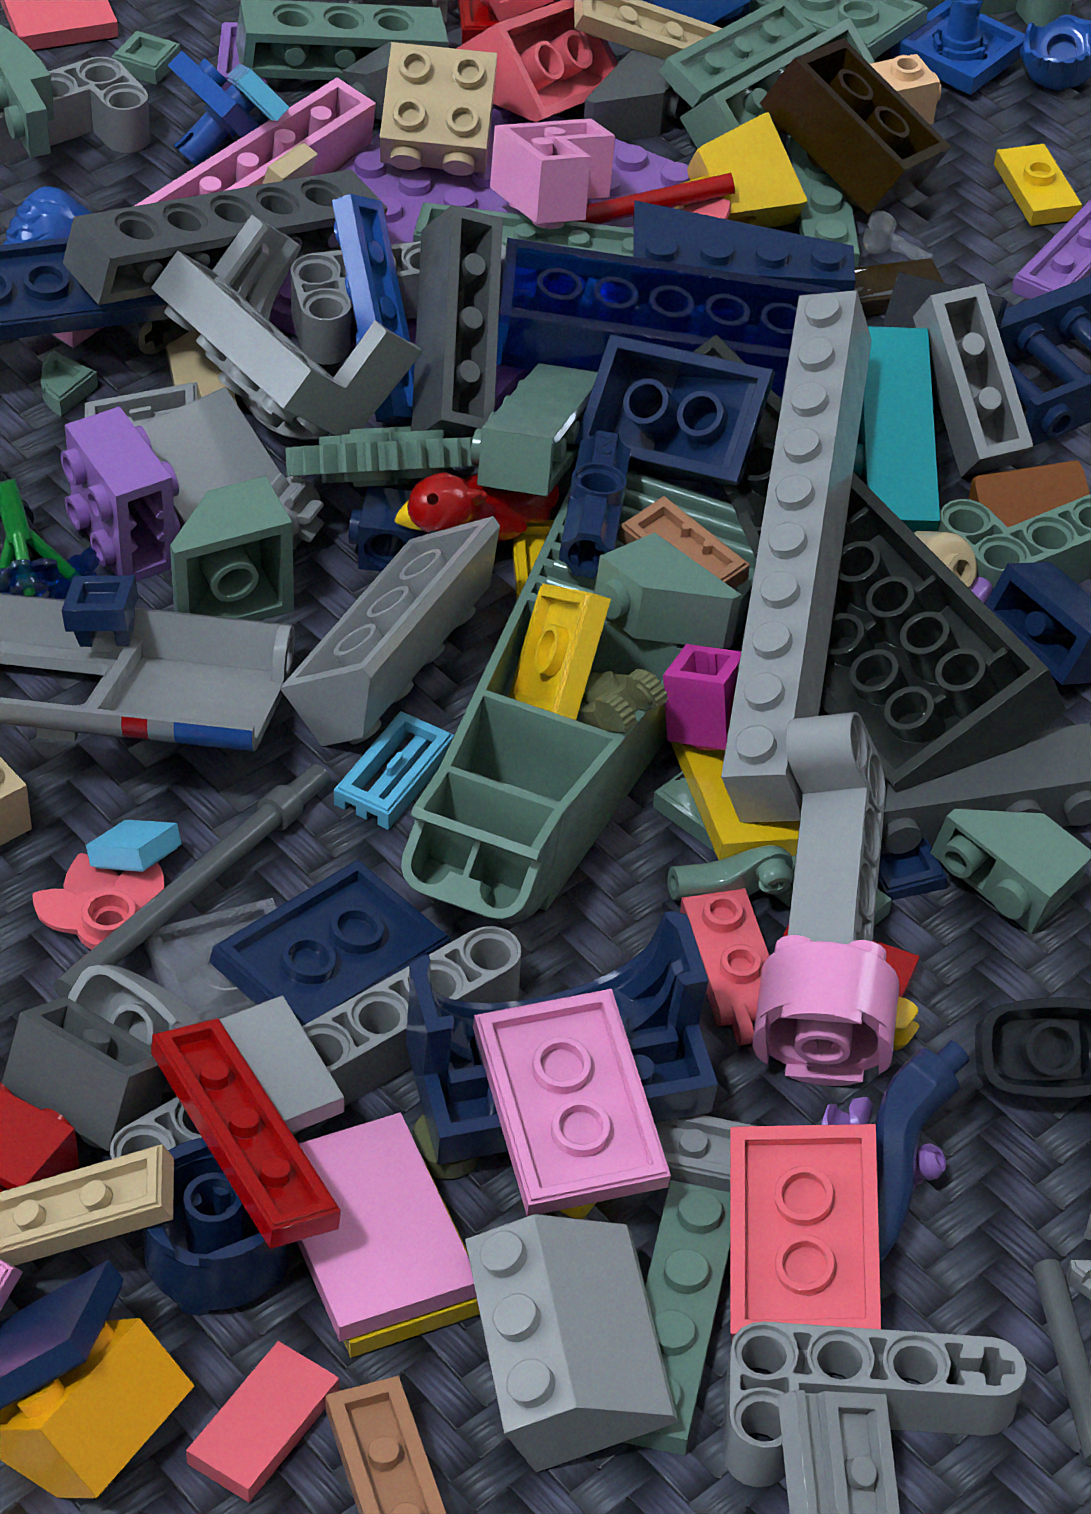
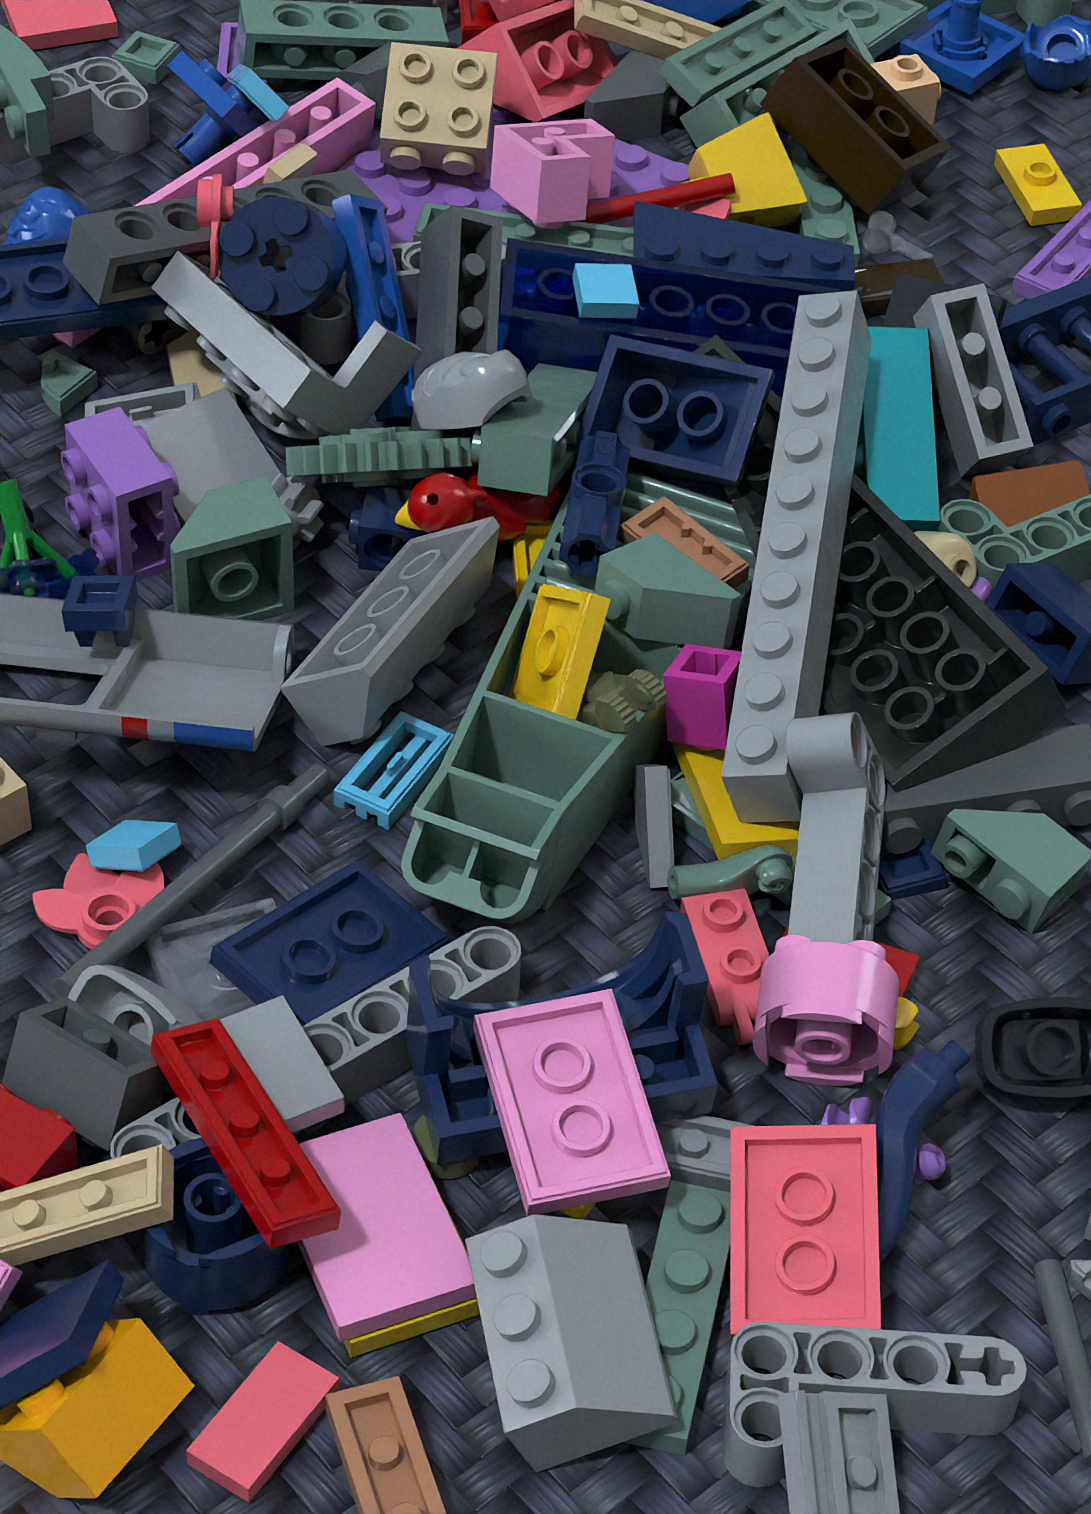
(213, 209): none -> coral plate
(253, 241): none -> dark blue brick
(468, 389): none -> light grey piece
(605, 290): none -> medium azure tile
(654, 821): none -> light grey tile

